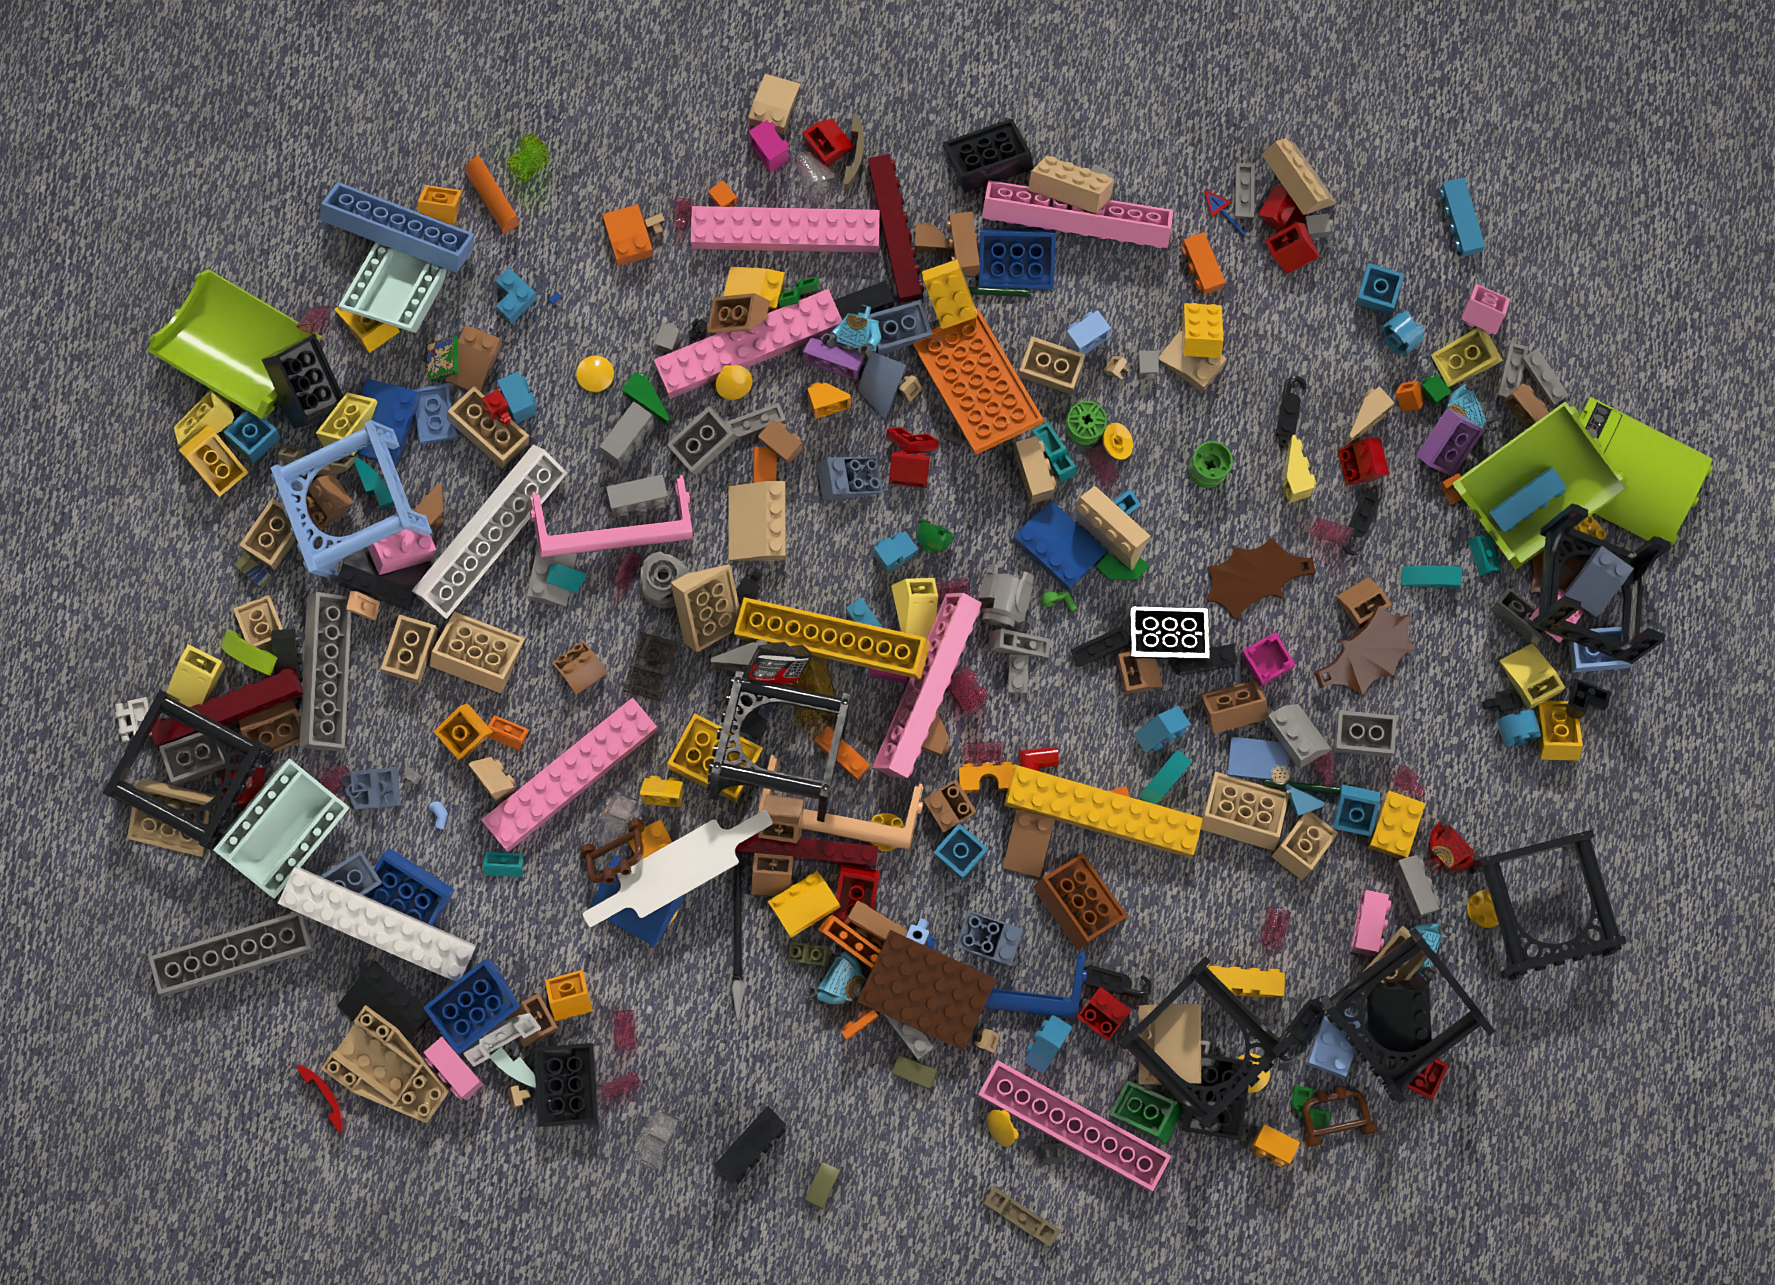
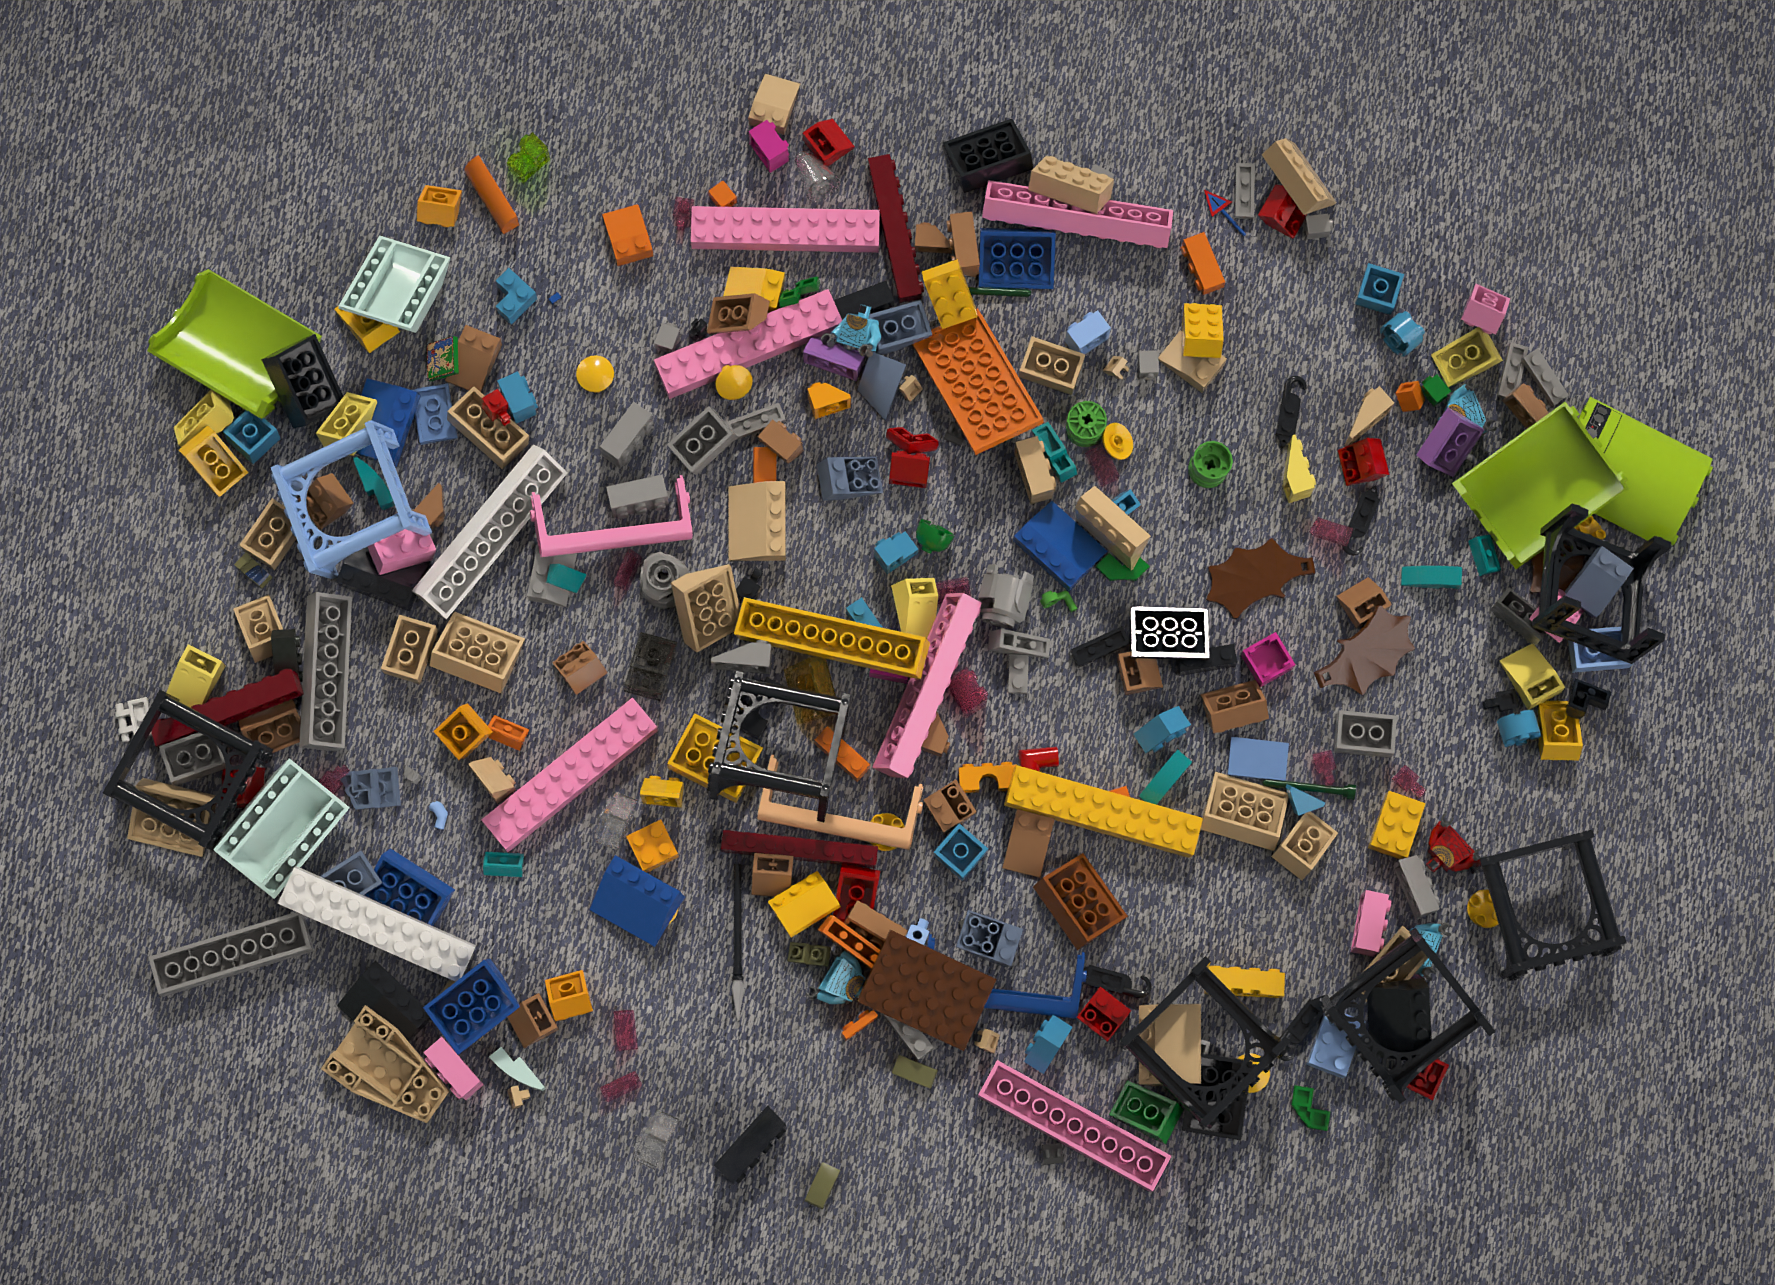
(247, 653): lime slope -> none
(292, 453): dark tan slope -> none
(314, 319): clear pink slope -> none
(336, 1117): red slope -> none
(363, 605): light nougat plate -> none
(397, 227): medium blue brick -> none
(499, 1036): white slope -> none
(566, 1085): black slope -> none
(608, 874): reddish brown bar -> none
(642, 392): green slope -> none
(654, 222): tan tile -> none
(678, 868): white sticker -> none
(778, 663): slope -> none
(786, 818): medium nougat slope -> none
(852, 172): dark tan slope -> none
(983, 752): clear pink slope -> none
(1001, 1127): yellow dish -> none
(1022, 1217): dark tan slope -> none
(1274, 927): clear pink slope -> none
(1274, 1145): light orange brick -> none
(1280, 774): clear tile -> none
(1292, 247): red slope -> none
(1297, 734): light grey slope -> none
(1339, 1093): reddish brown bar -> none
(1356, 810): dark azure brick -> none
(1450, 491): orange panel -> none
(1462, 217): dark azure brick -> none
(1528, 499): dark azure brick -> none

